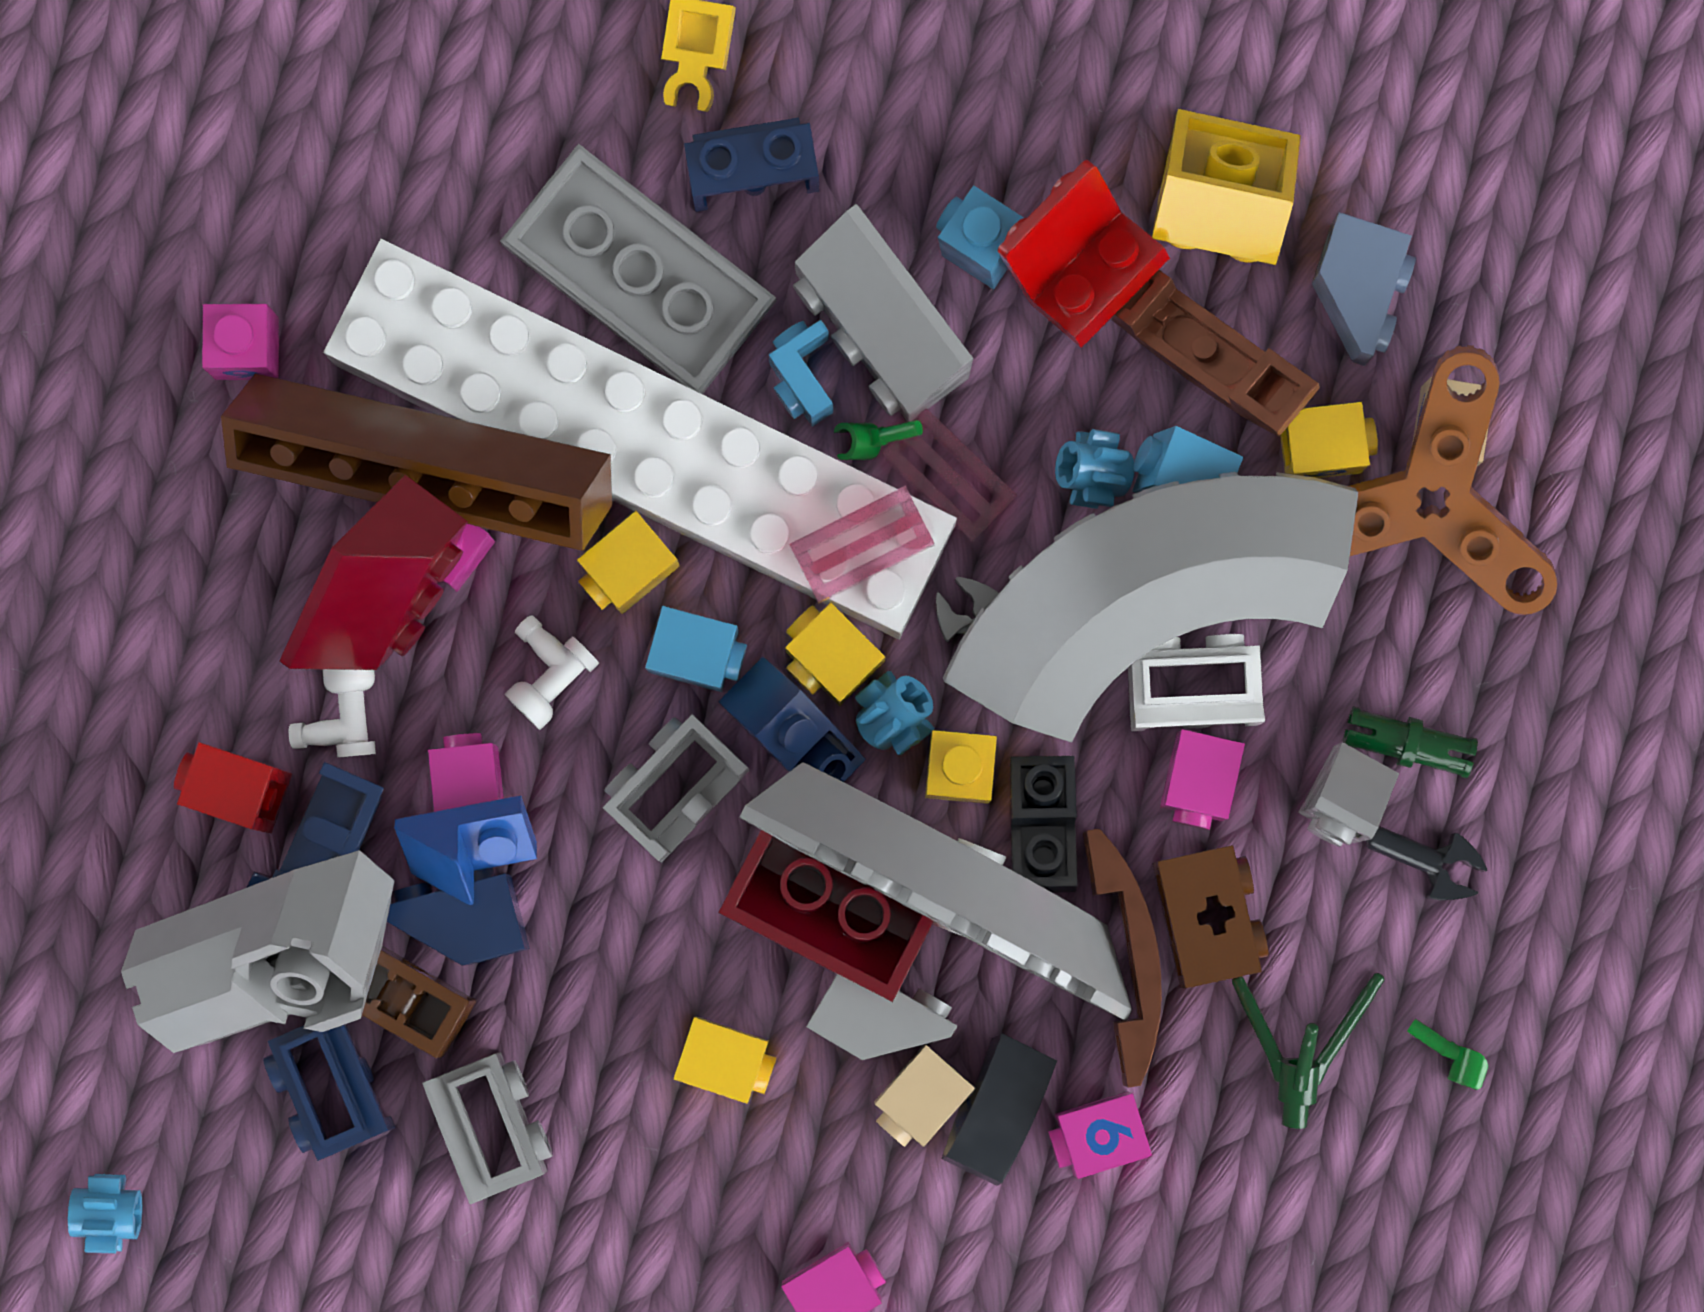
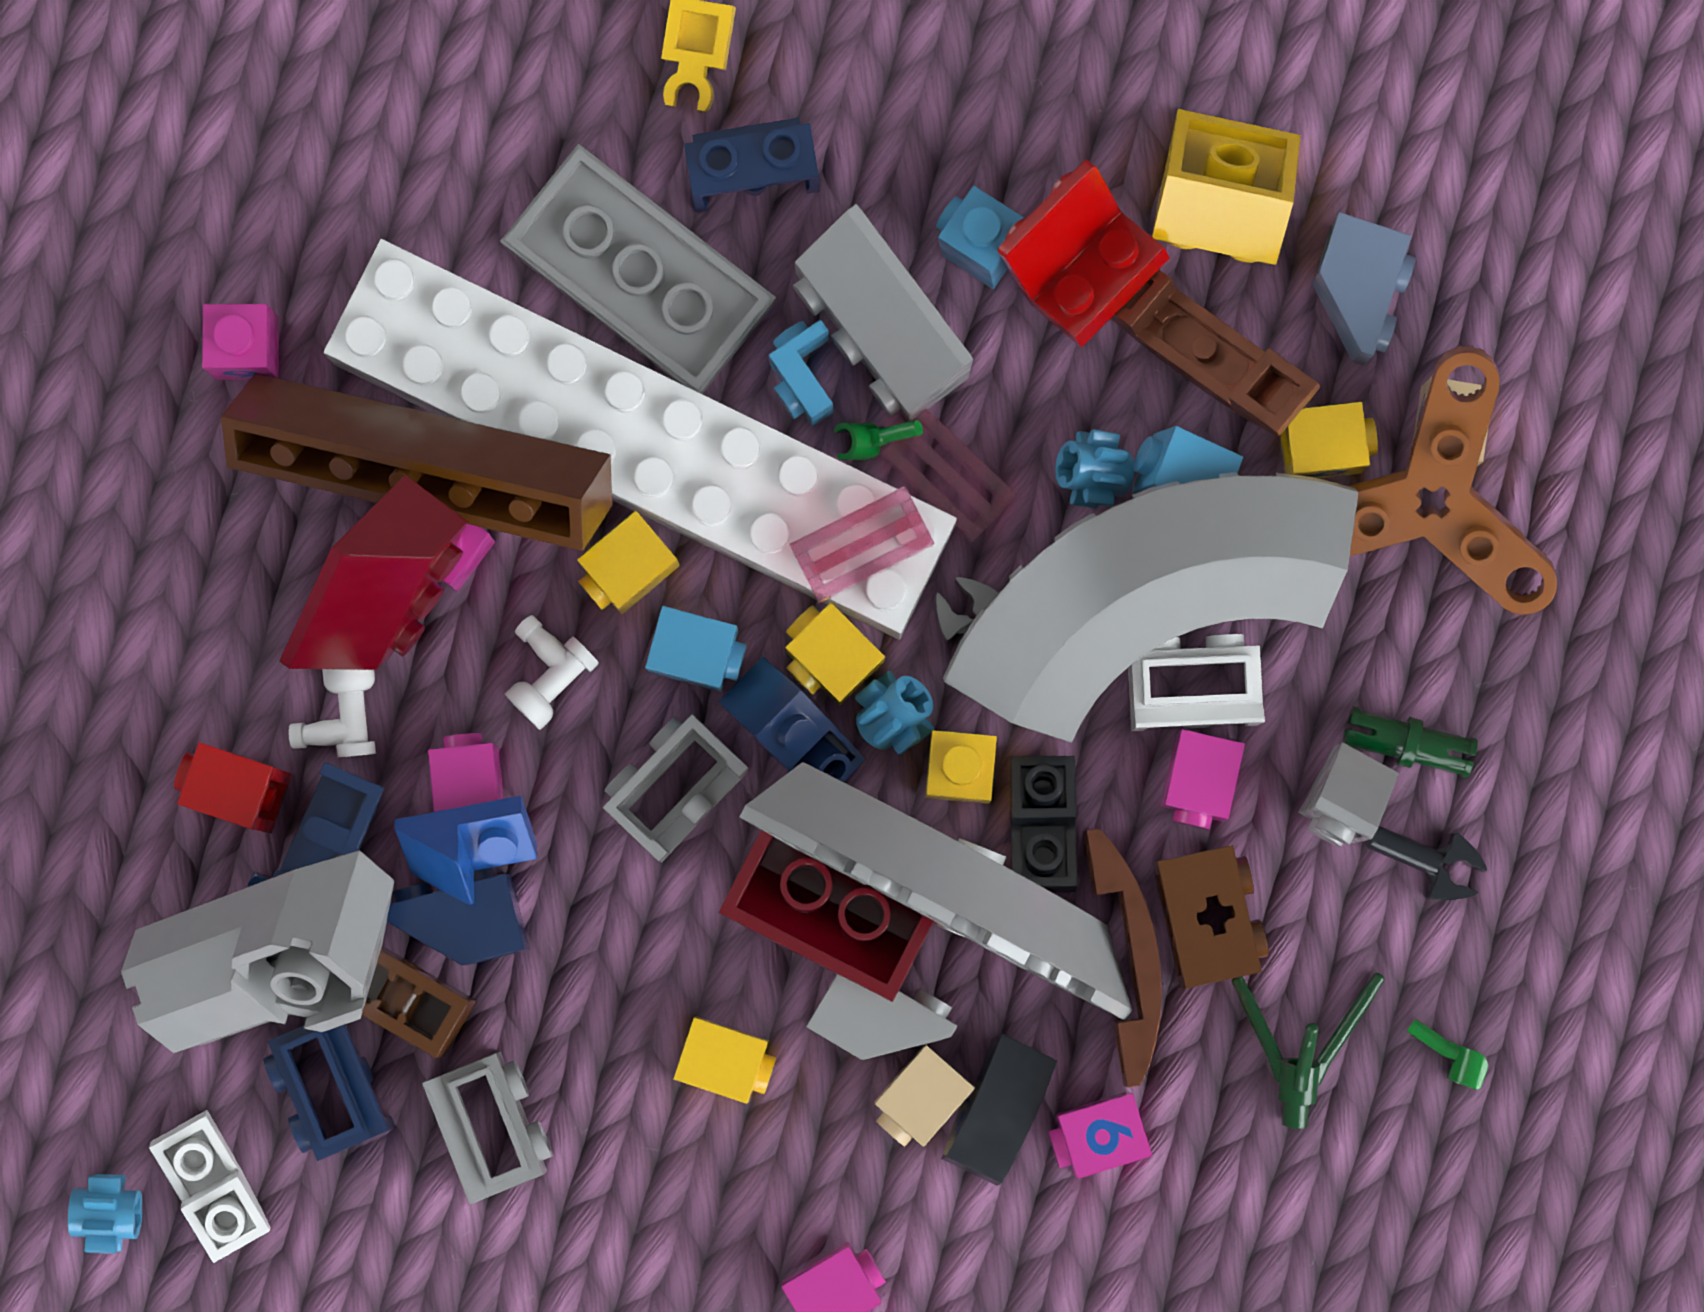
(210, 1186): none -> white slope

